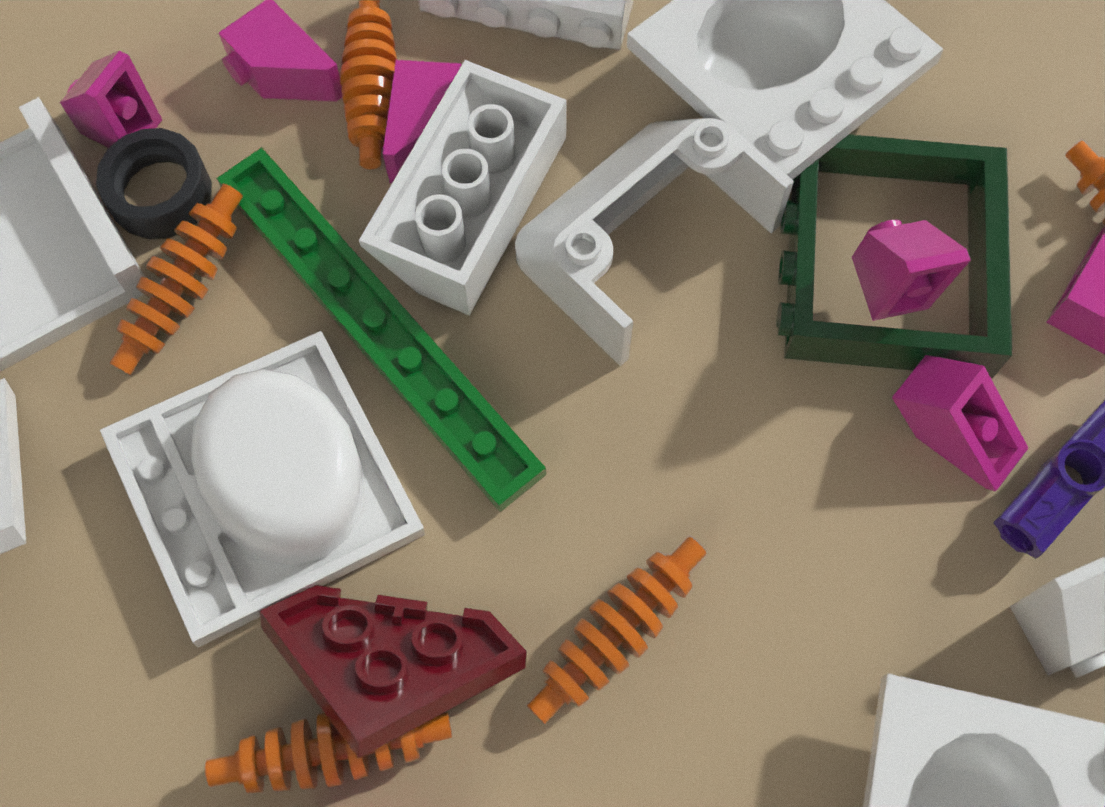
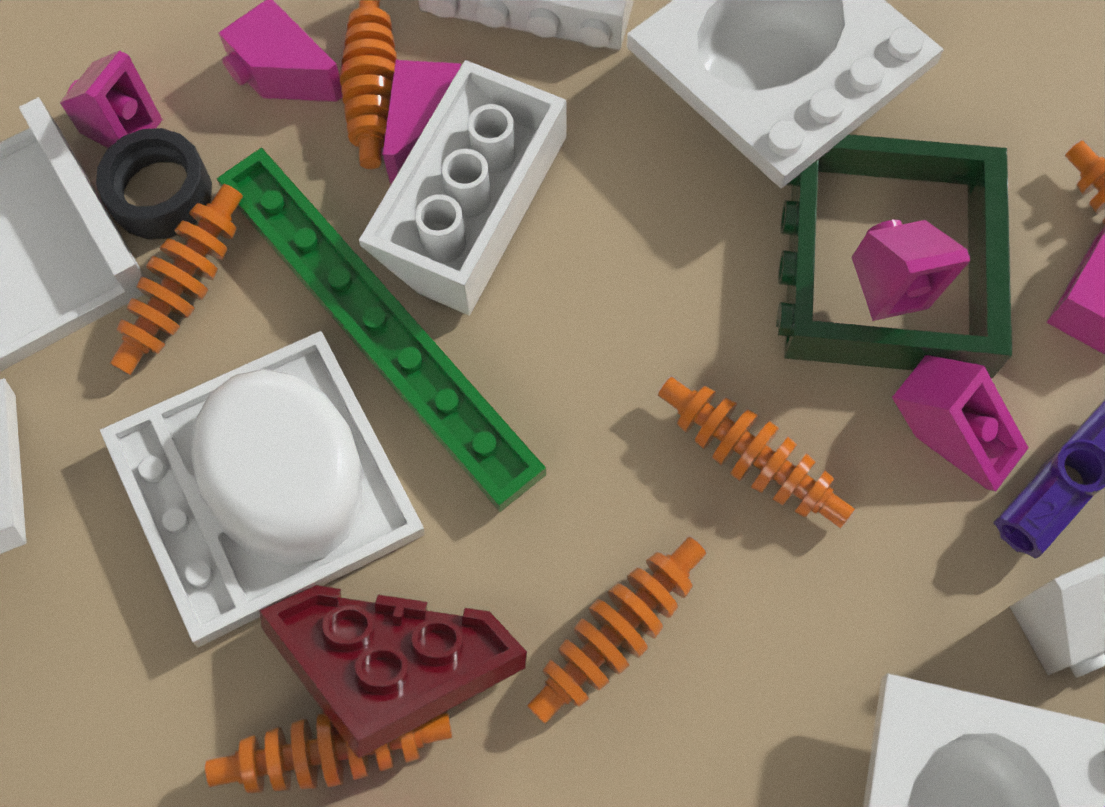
(570, 240): white windscreen -> none
(774, 465): none -> orange piece

